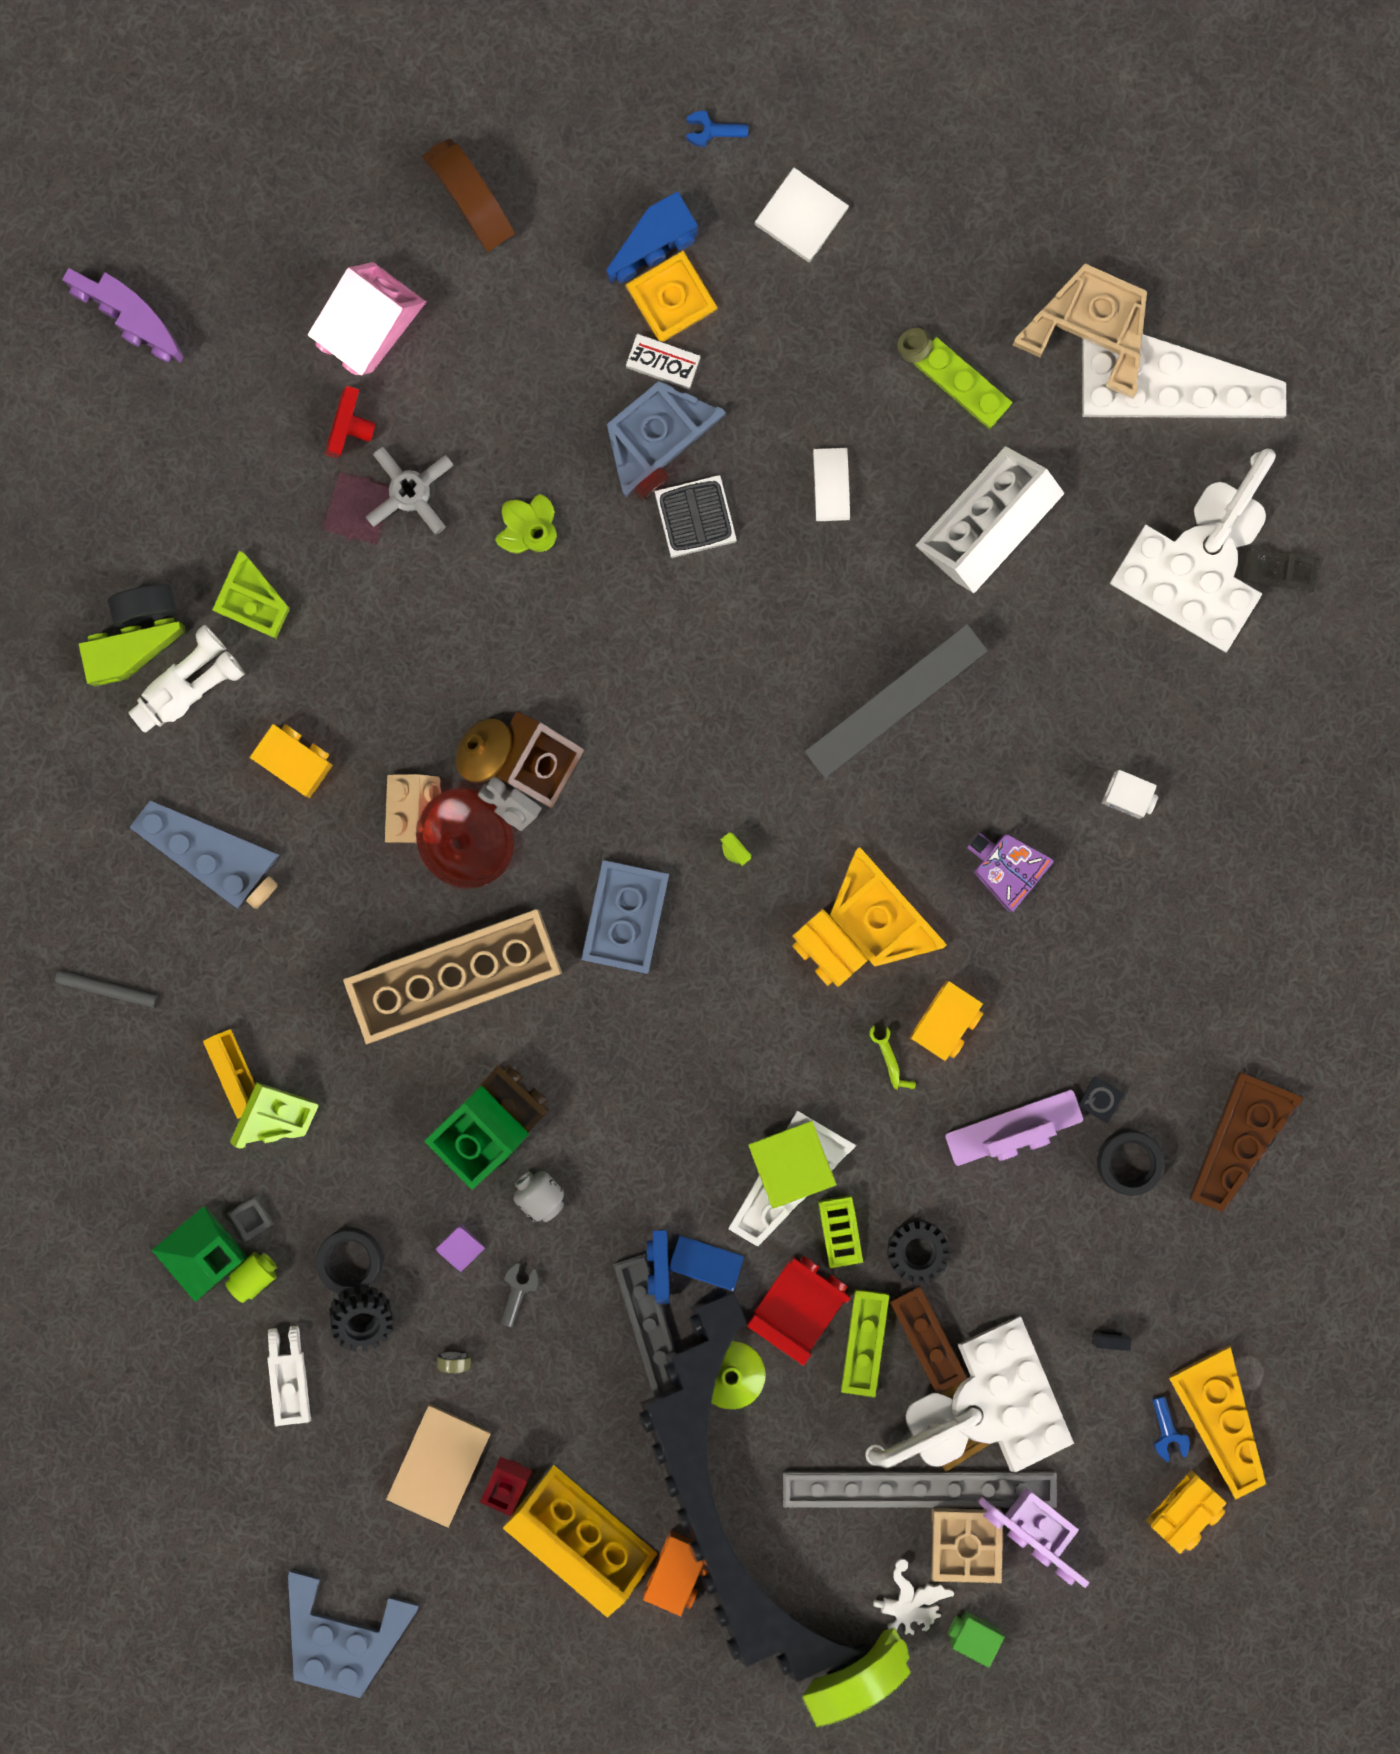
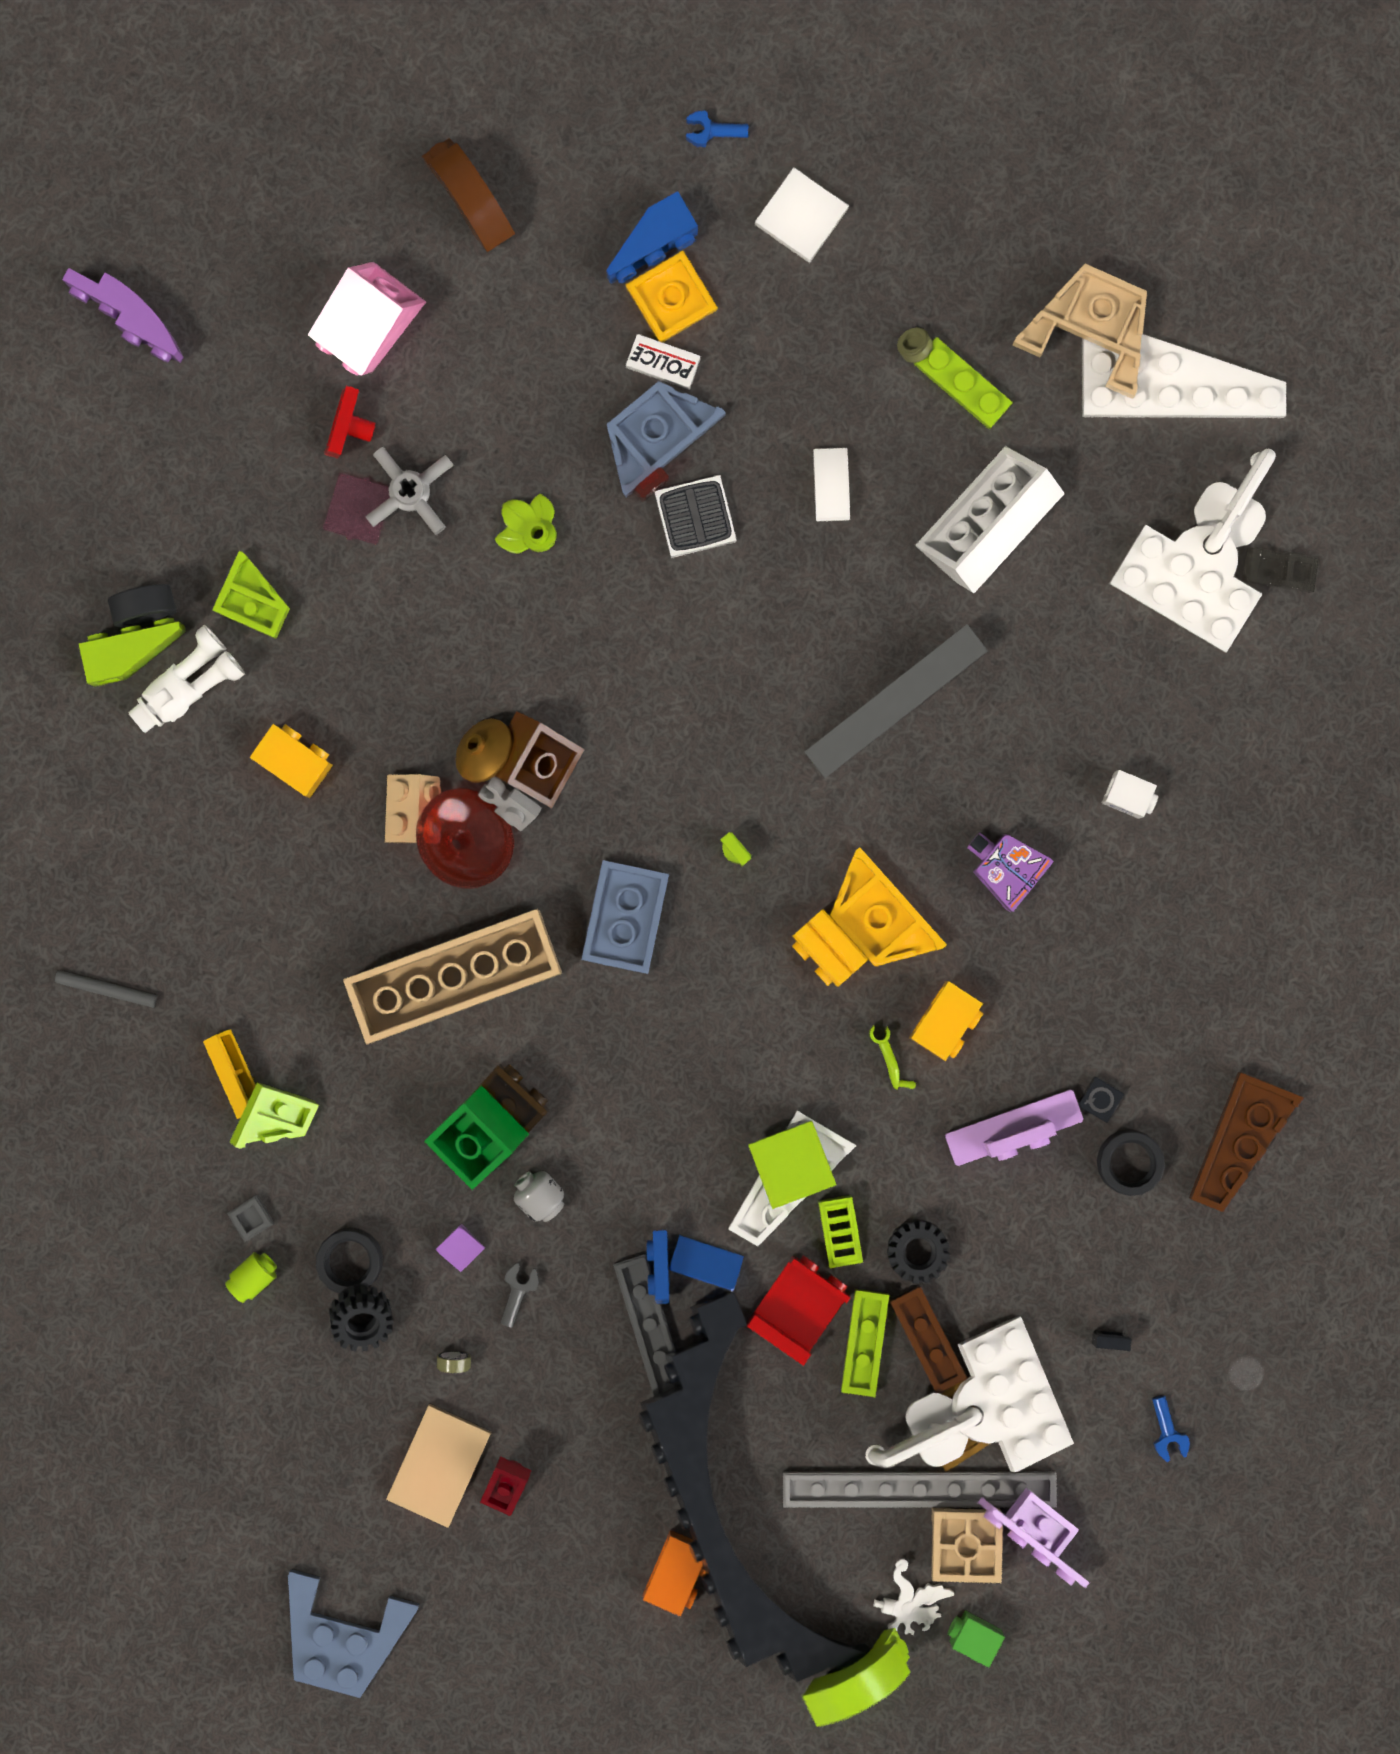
(199, 1253): green slope -> none
(211, 855): sand blue wing -> none
(262, 892): tan tile -> none
(288, 1380): white hinge -> none
(580, 1541): yellow slope -> none
(750, 1379): lime dish -> none
(1187, 1513): yellow brick -> none
(1219, 1413): yellow wing -> none

